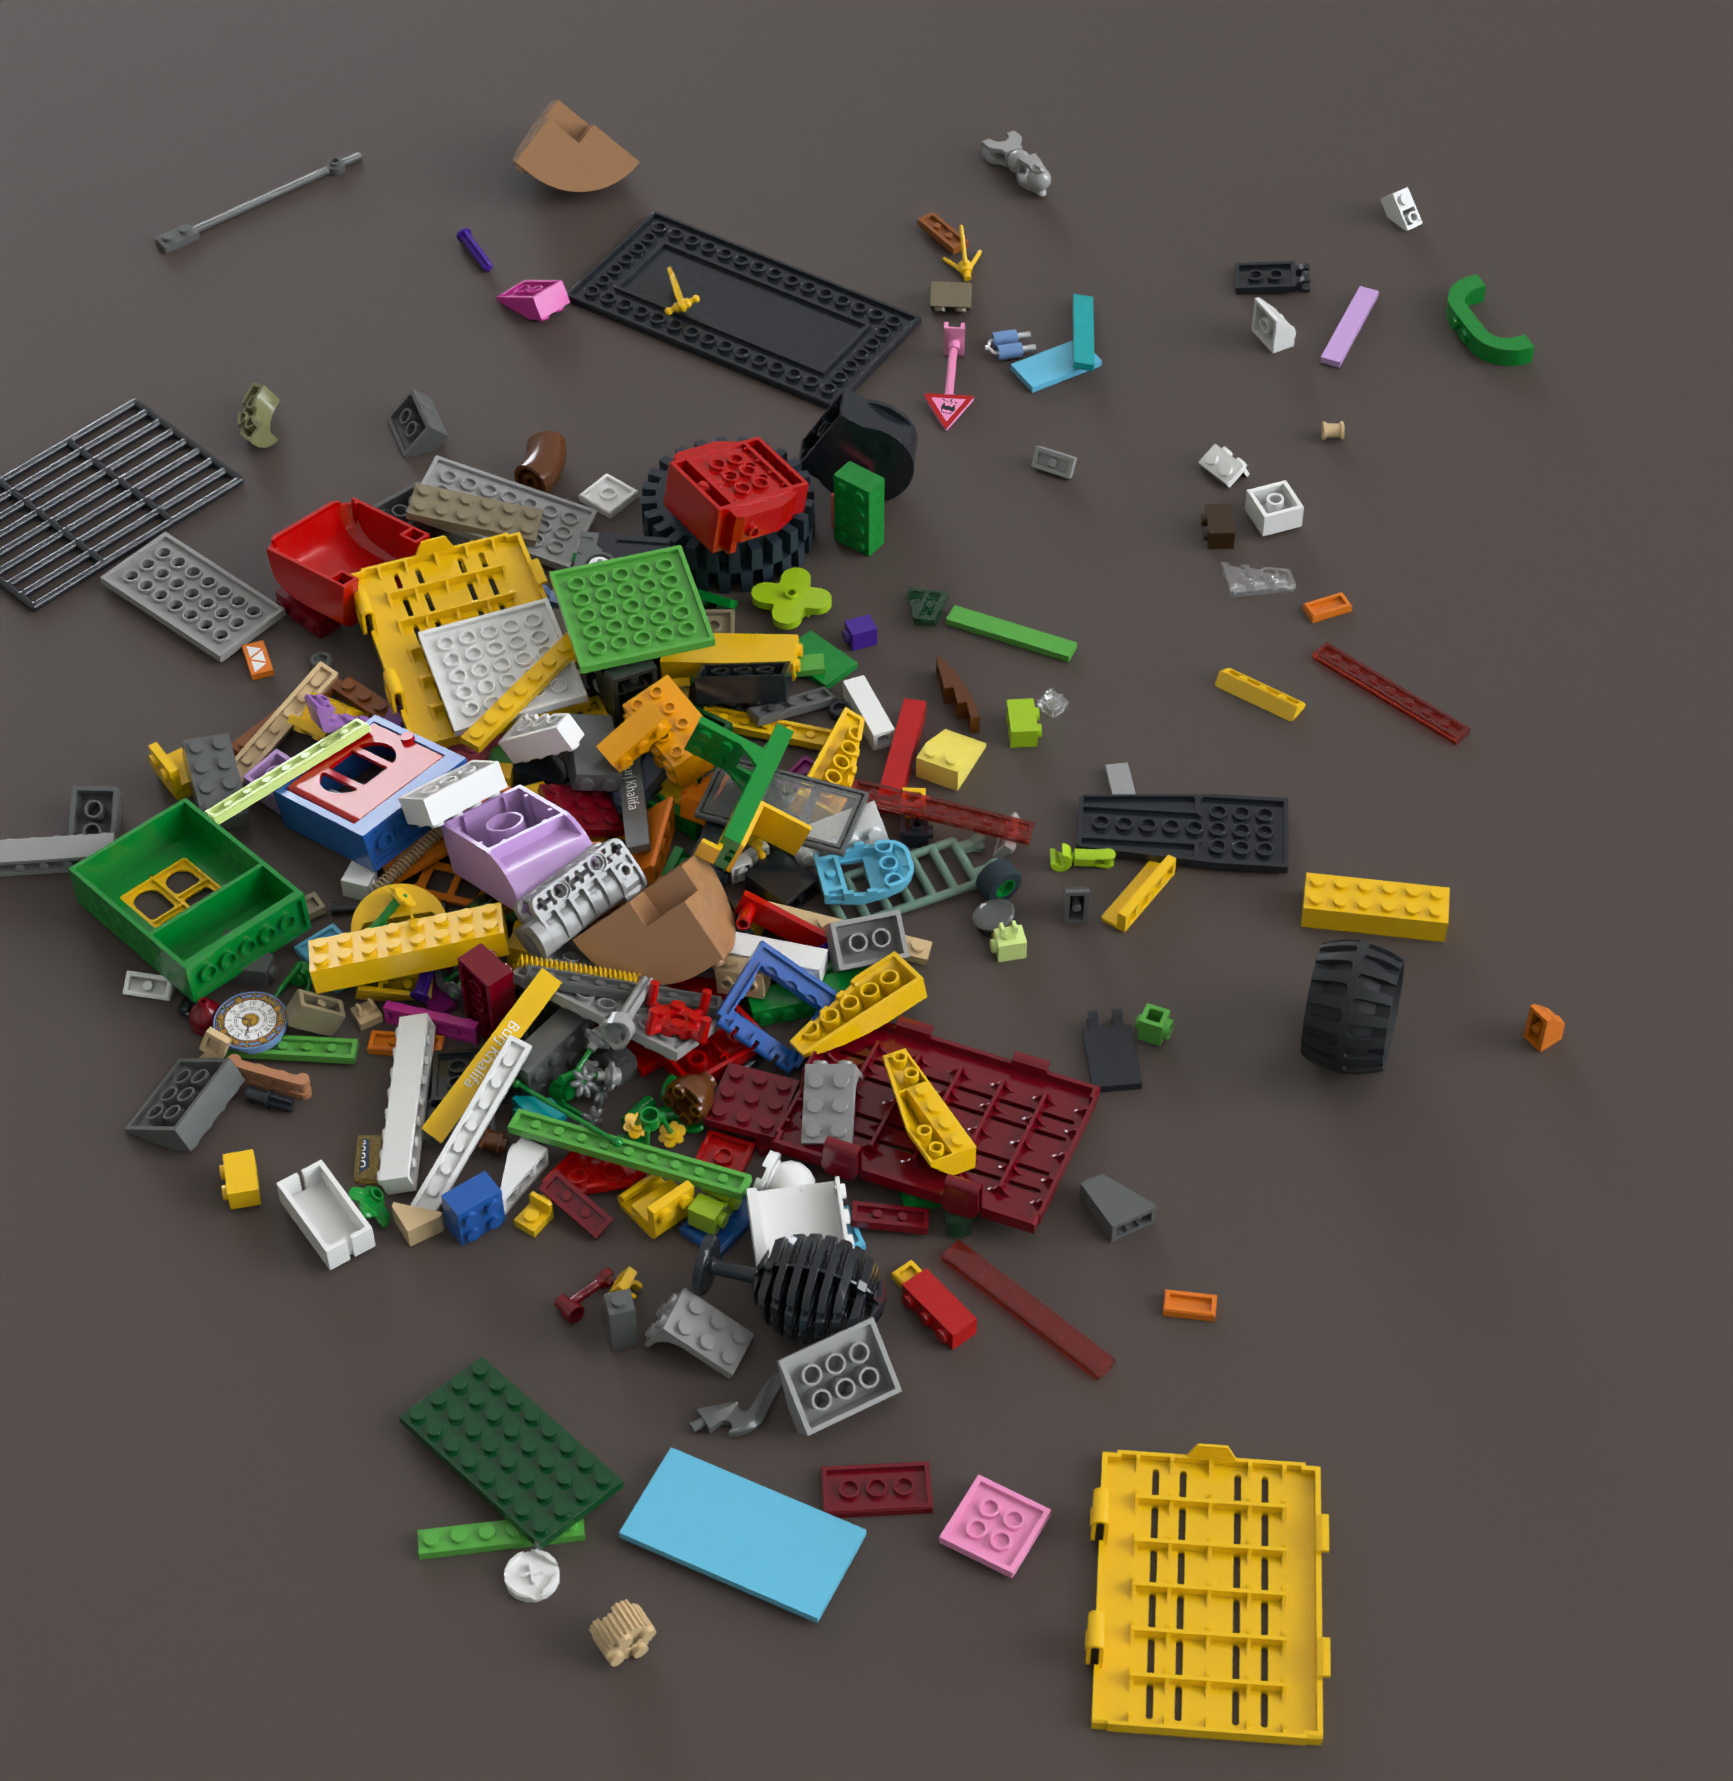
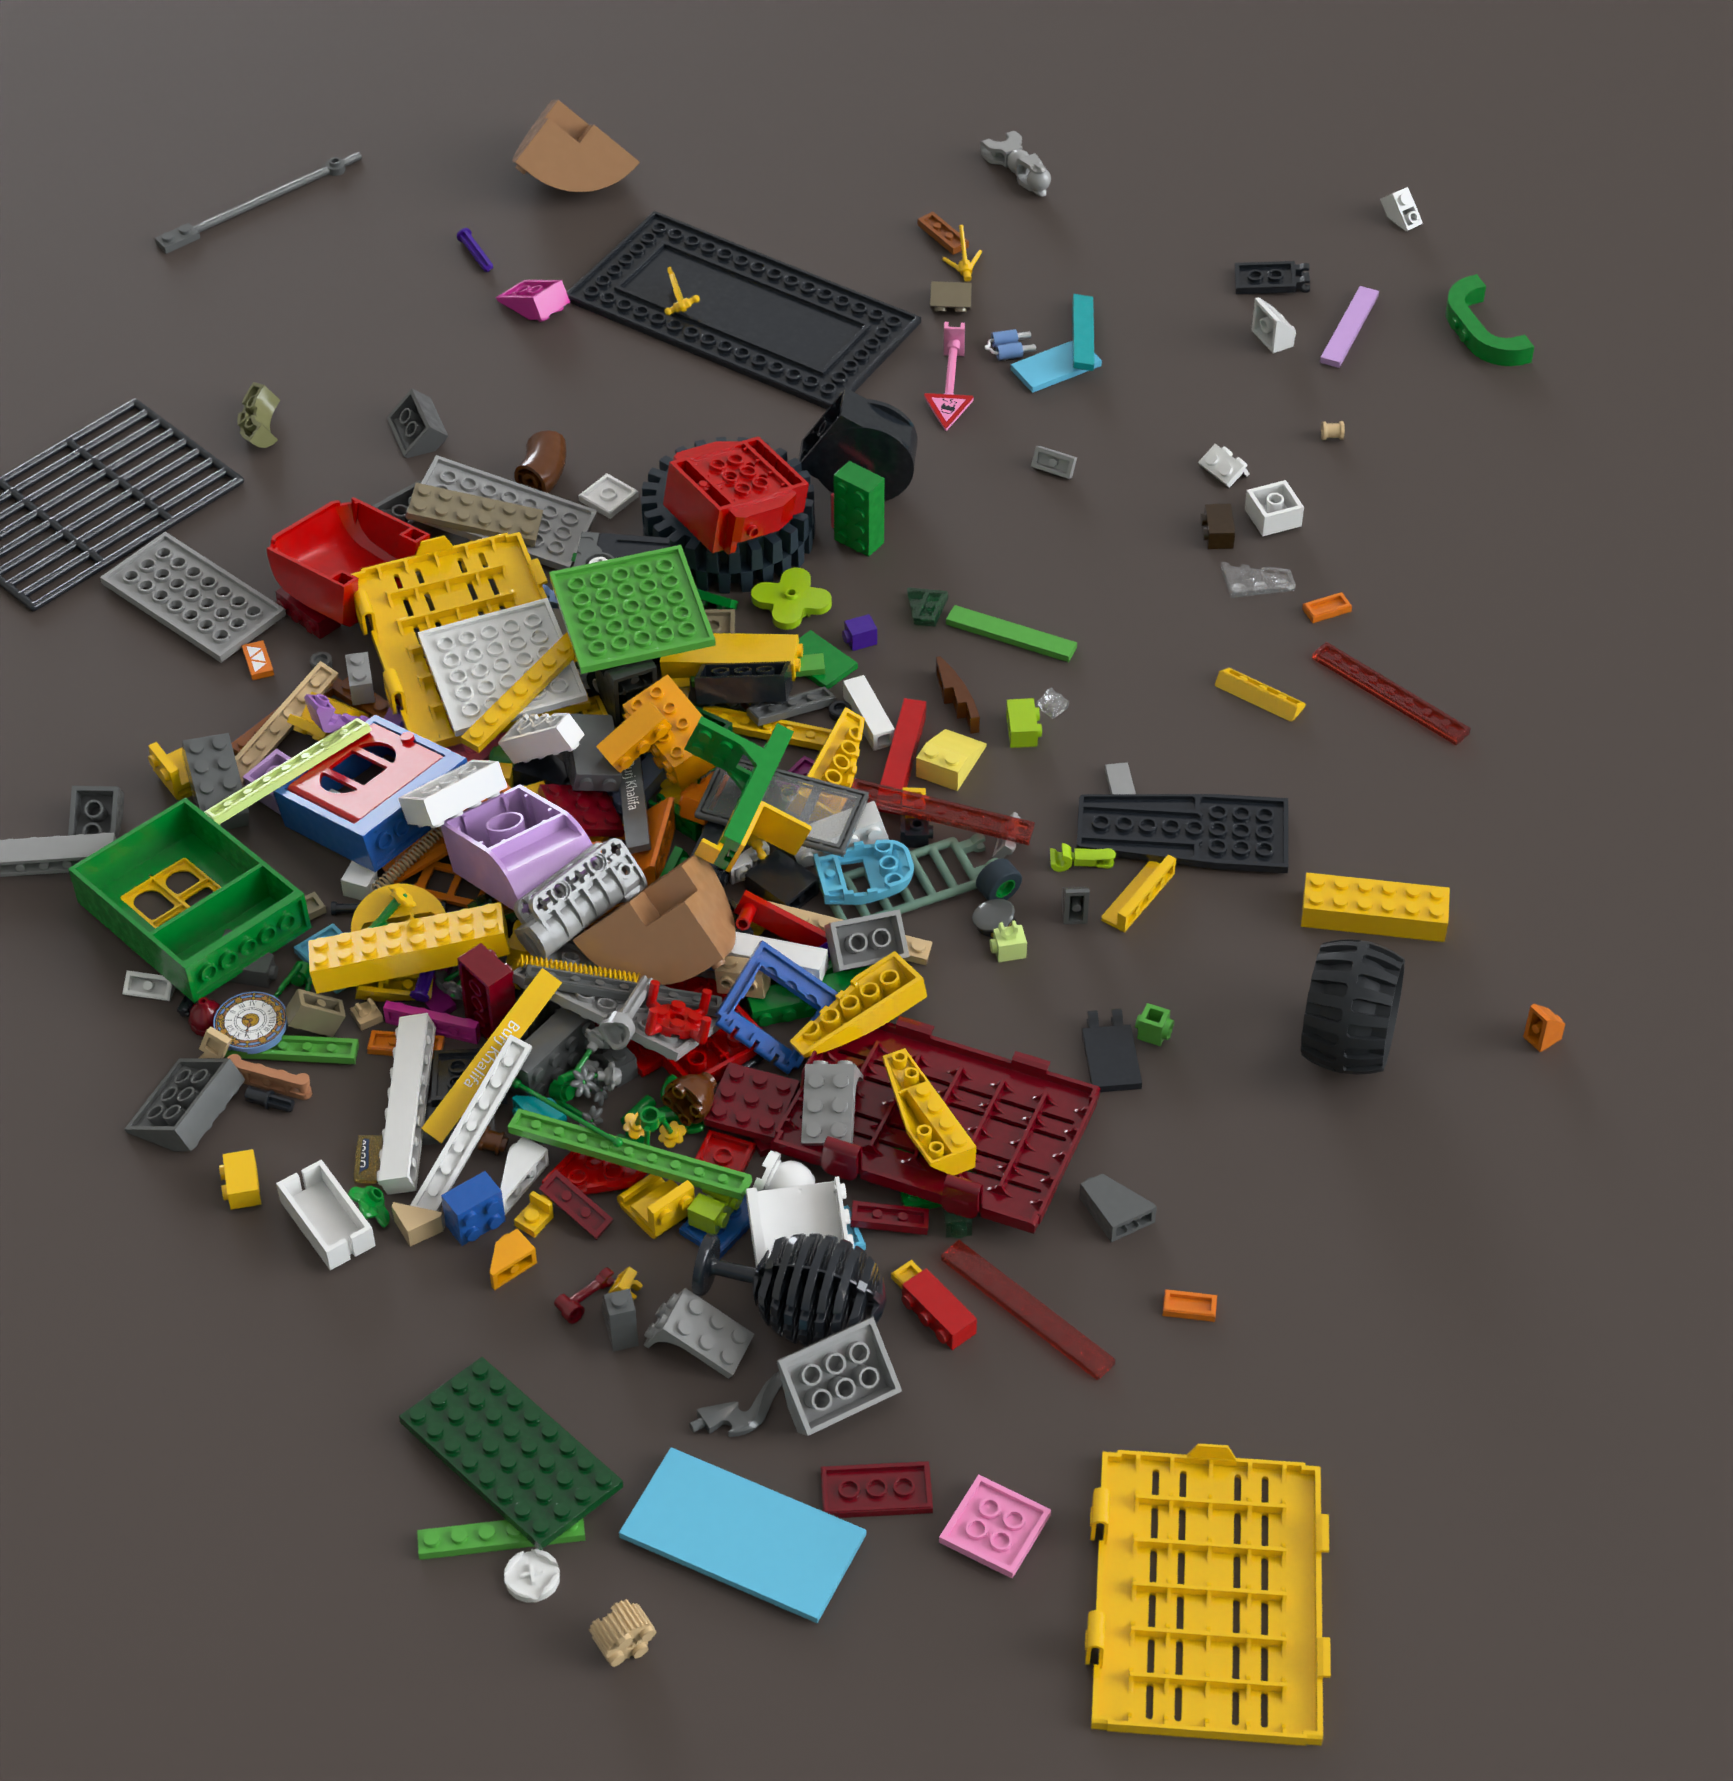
(360, 678): none -> light grey piece
(510, 1258): none -> light orange slope

